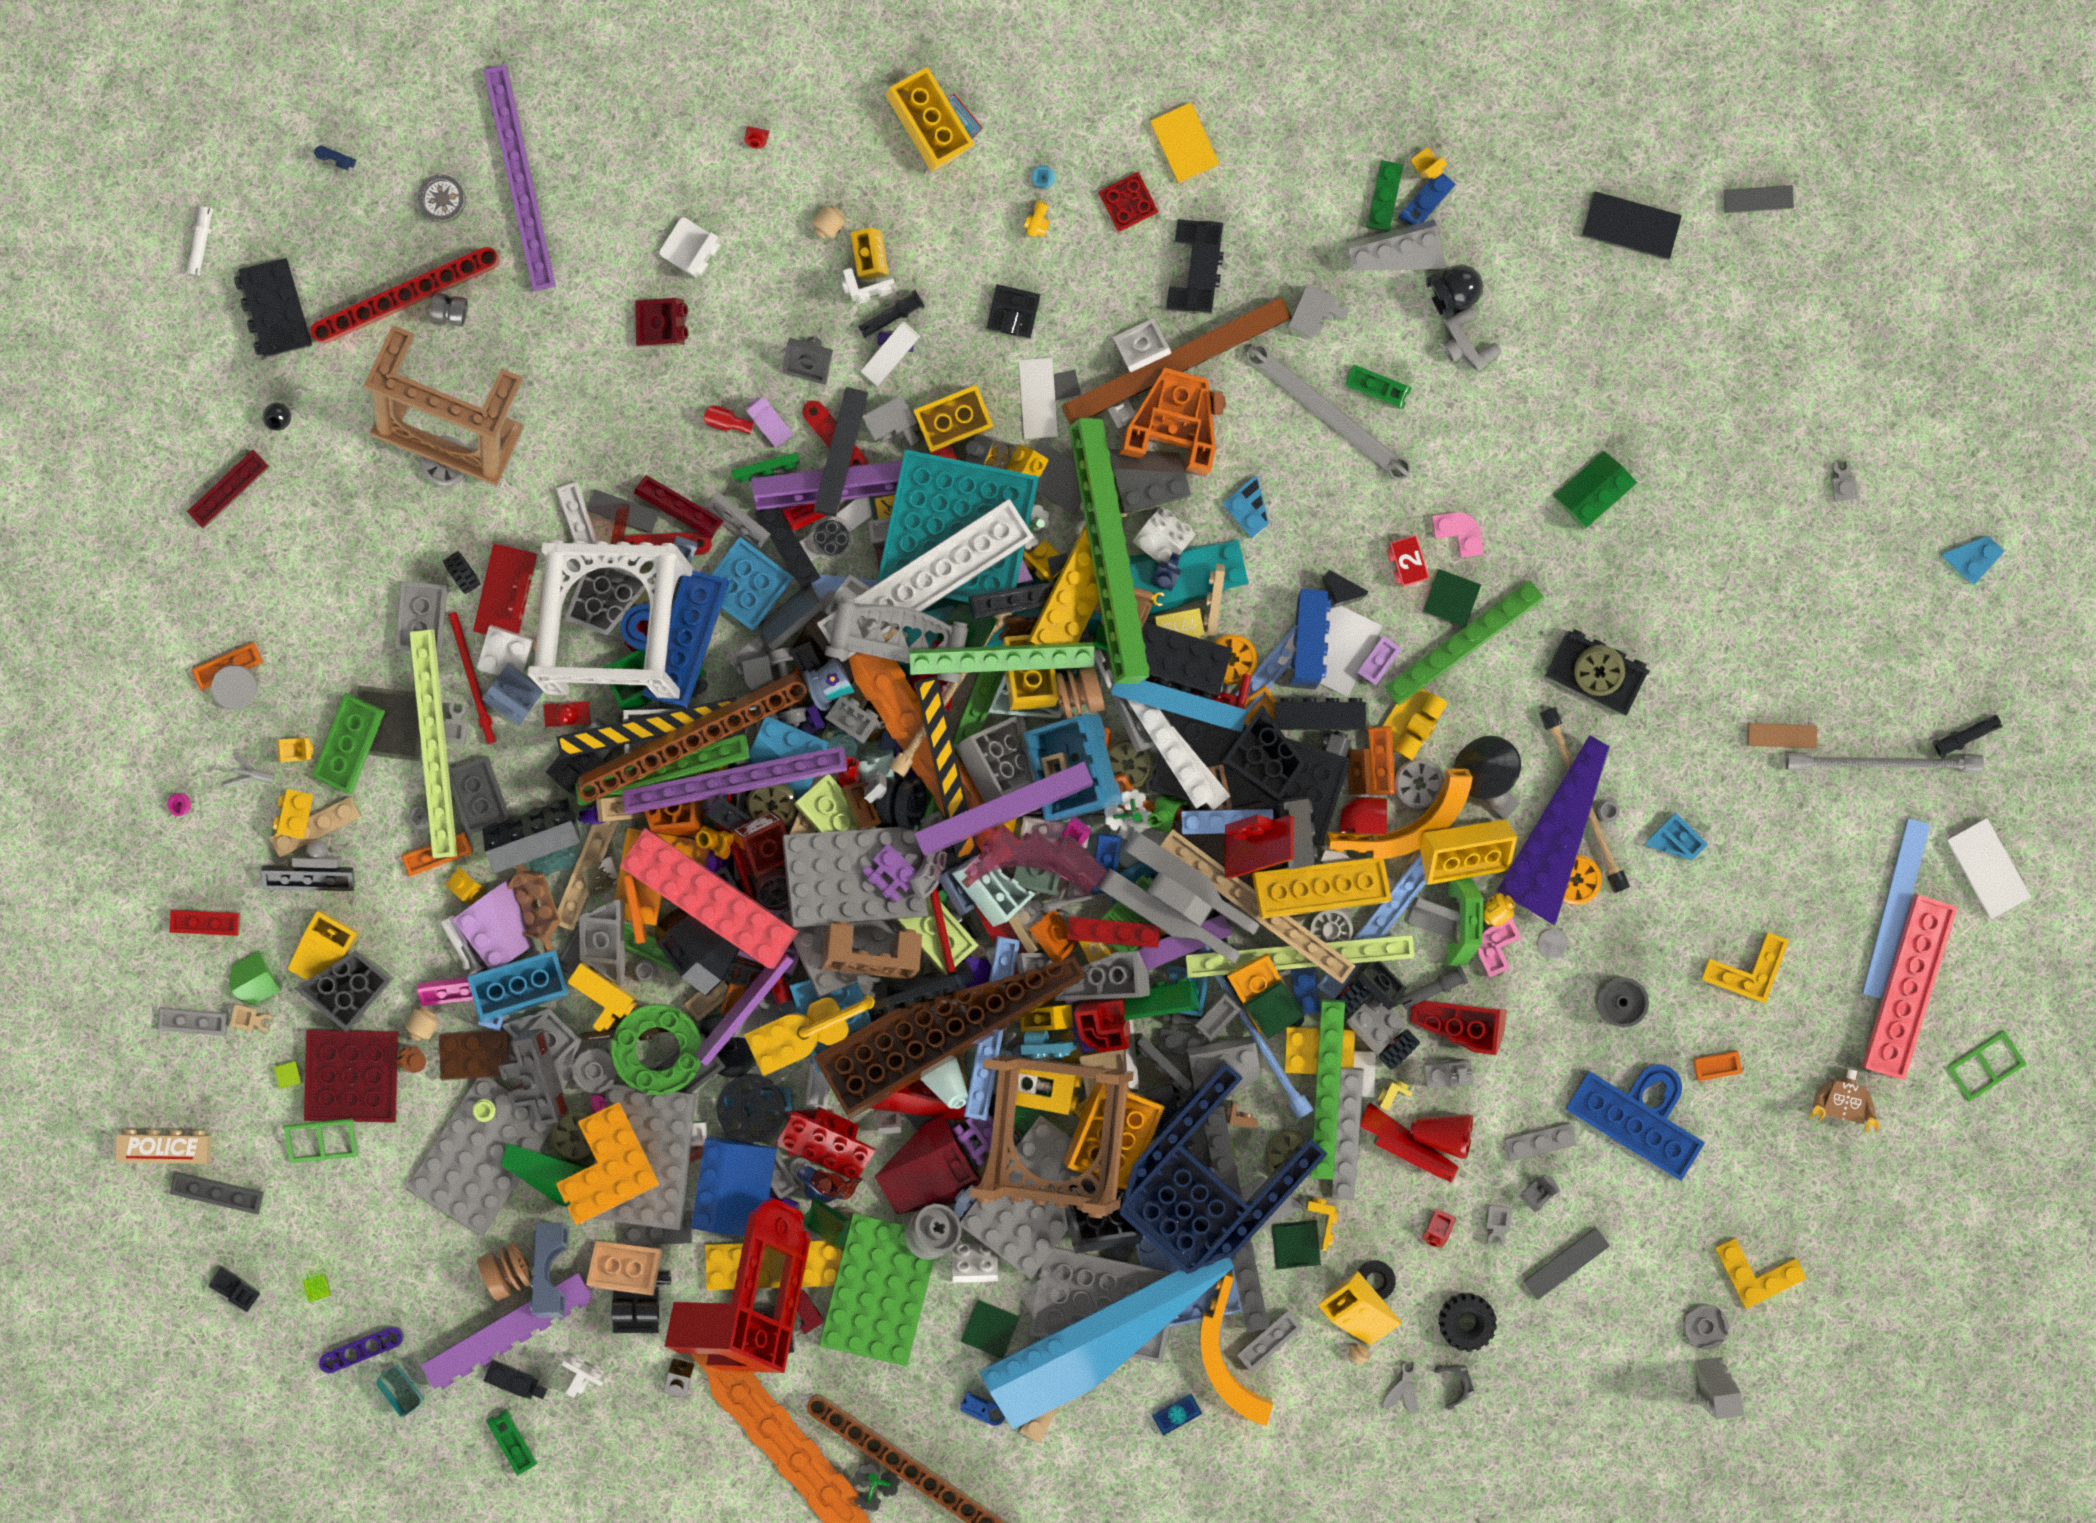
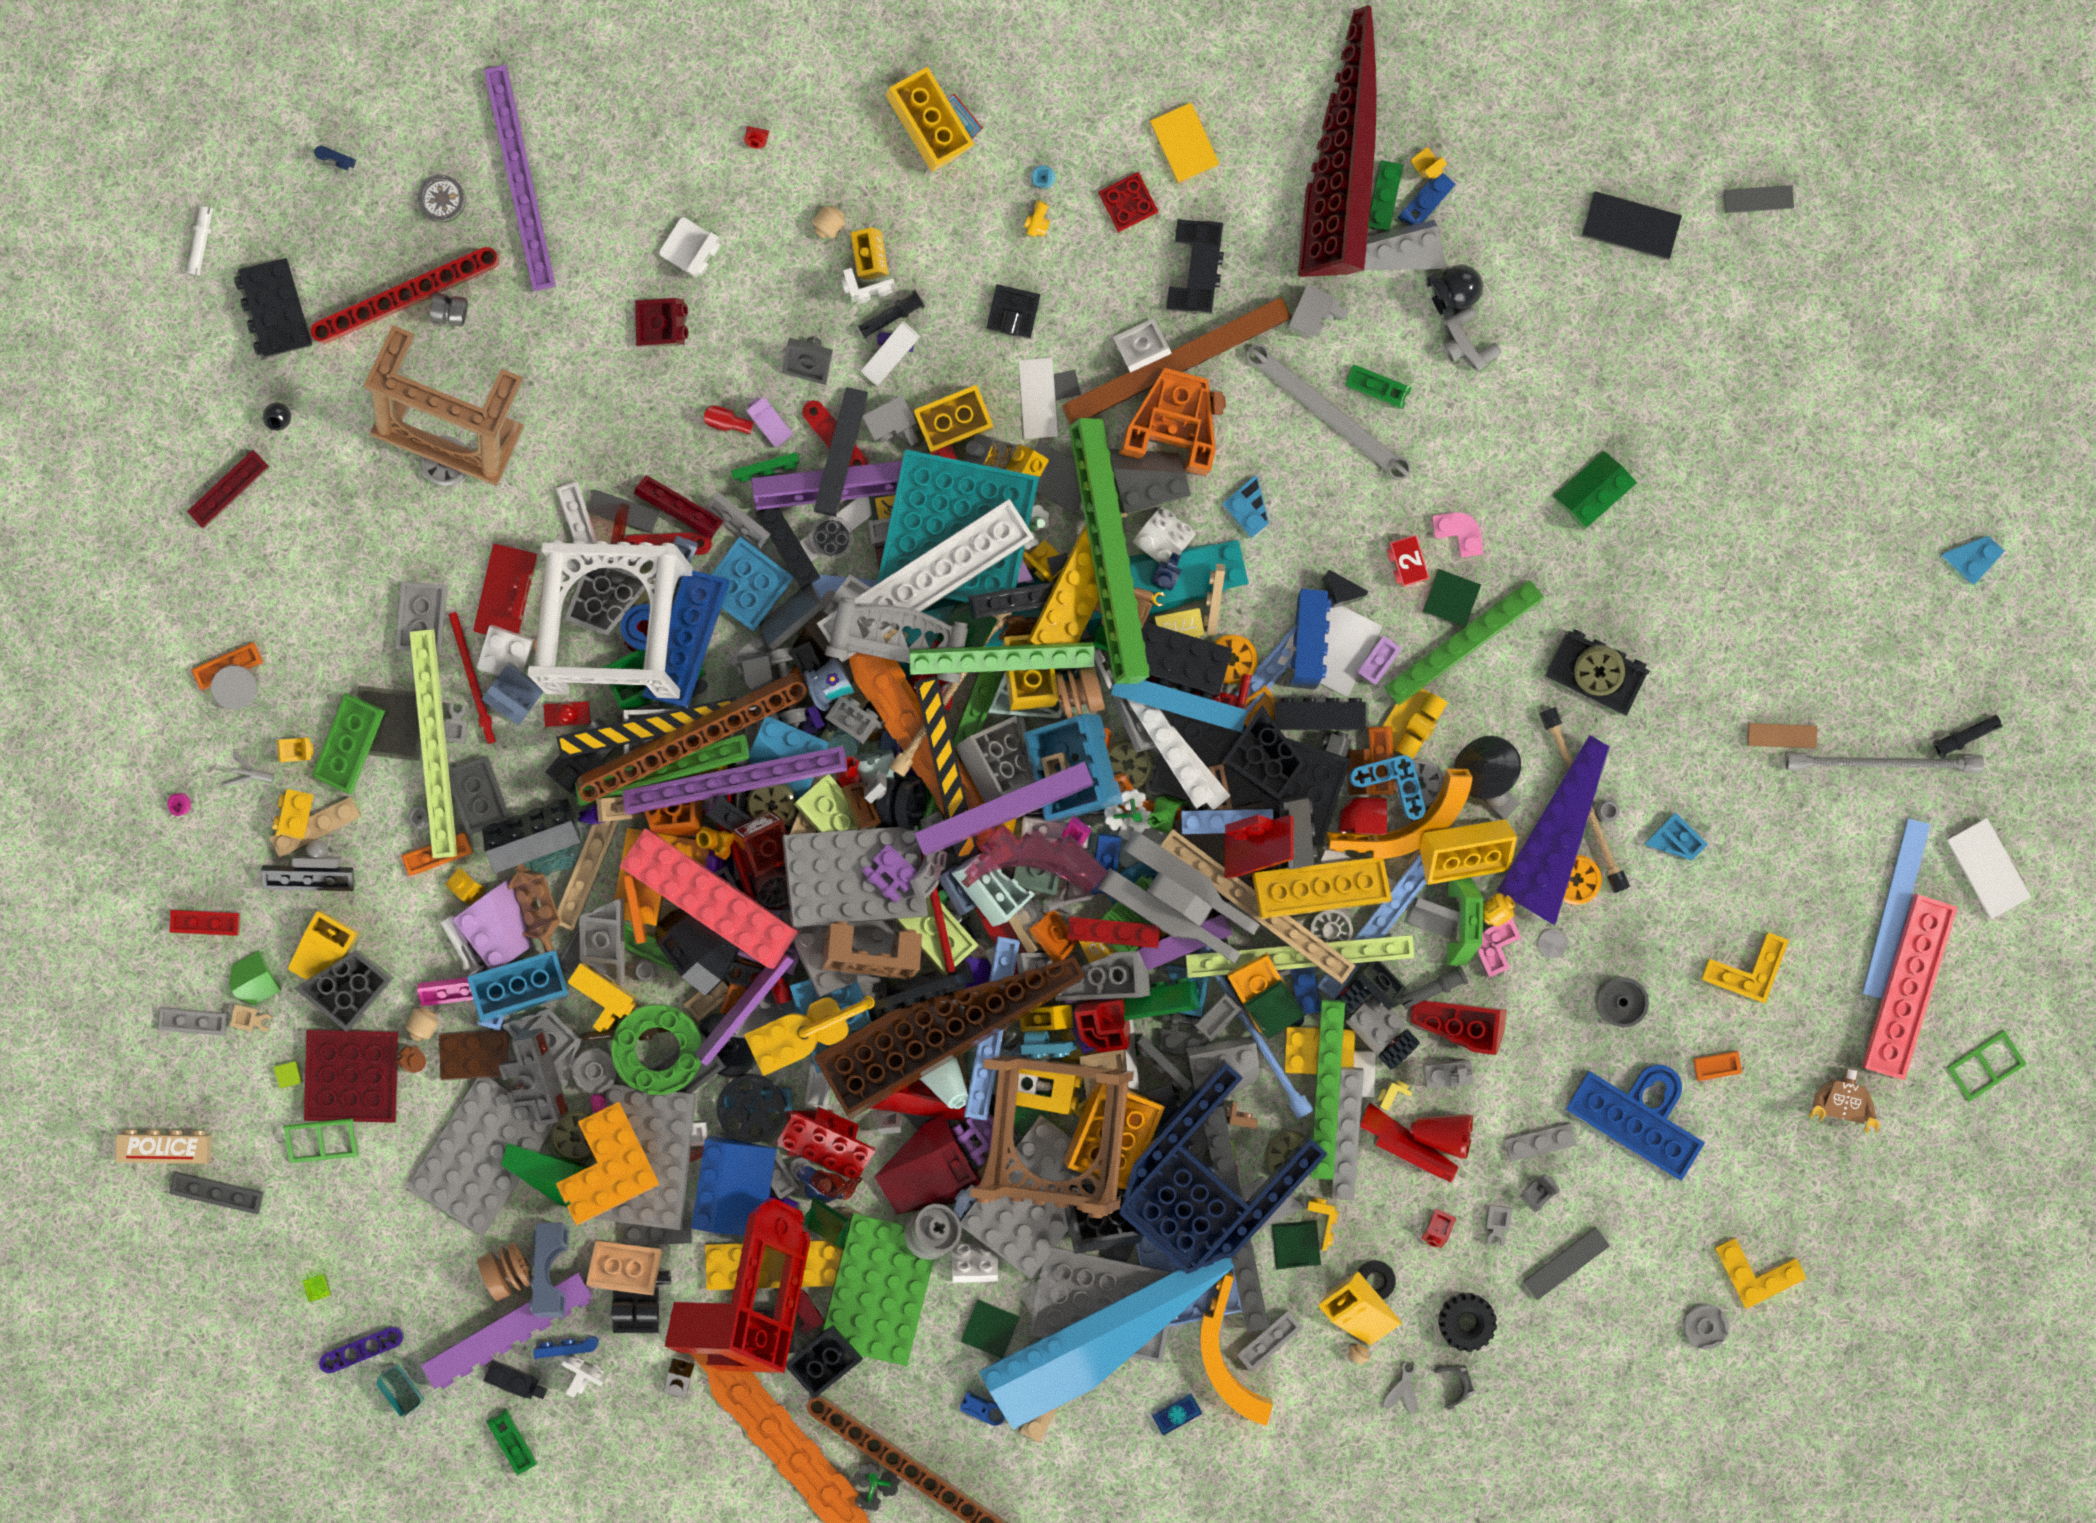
(234, 1288): black slope -> none
(461, 572): black tyre -> none
(484, 1110): yellowish green plate -> none
(567, 1347): none -> blue plate
(600, 876): sticker -> none
(801, 515): red plate -> none
(823, 1361): none -> black slope
(1121, 413): white tile -> none
(1342, 184): none -> dark red wedge
(1394, 773): none -> dark azure beam
(1717, 1389): light grey wedge -> none
(1844, 486): light grey plate -> none

